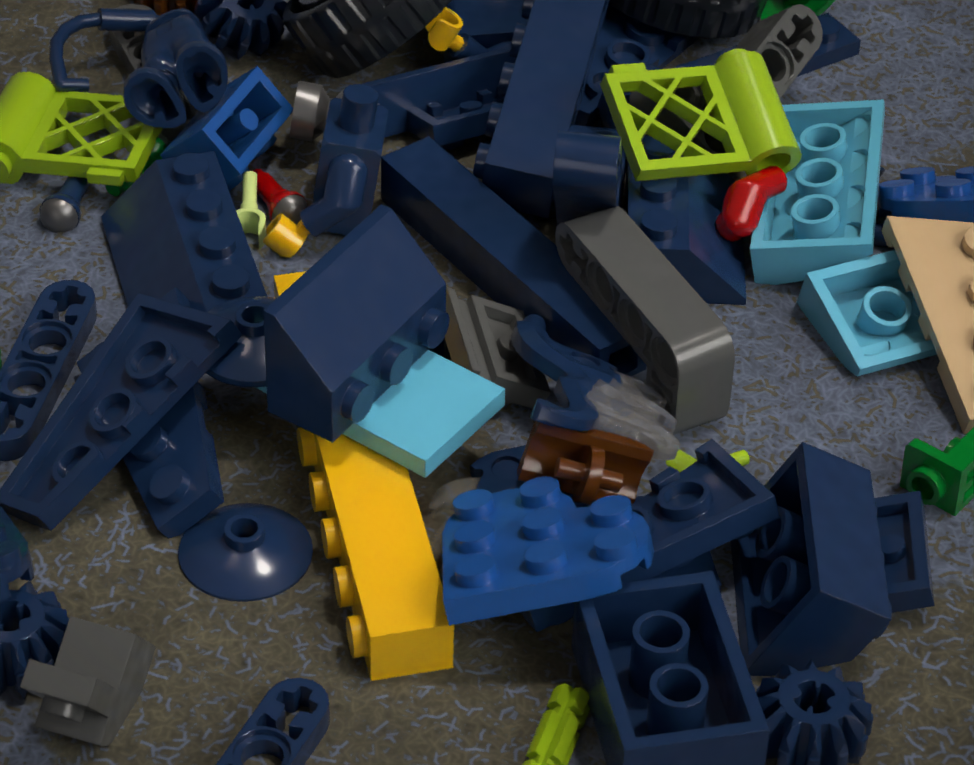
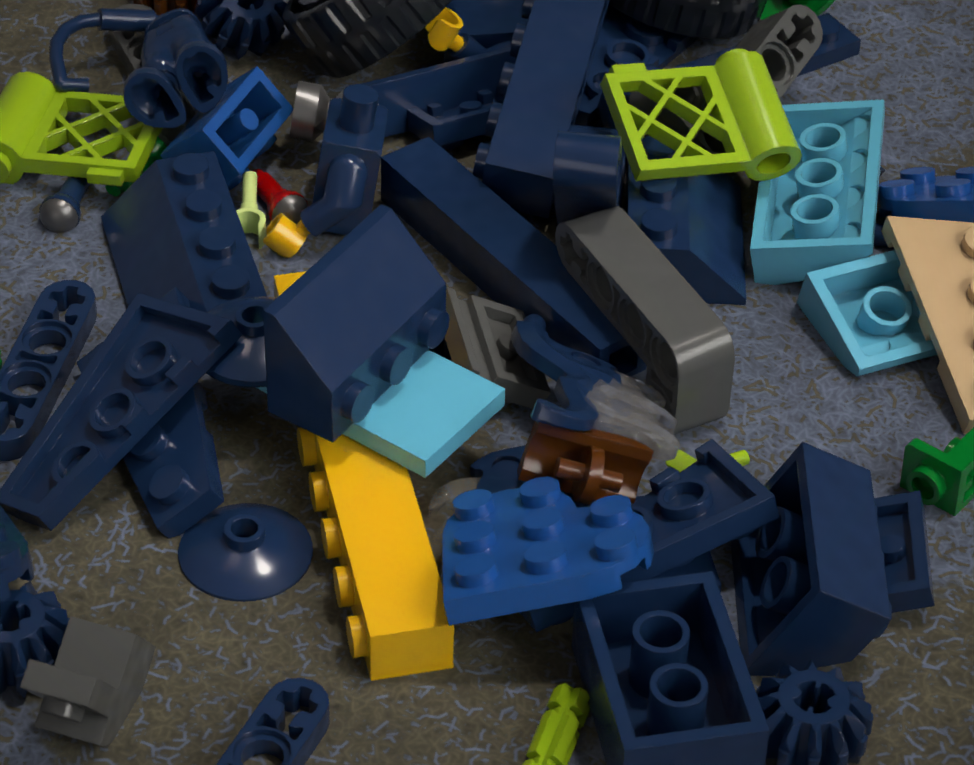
(746, 202): red arm -> none

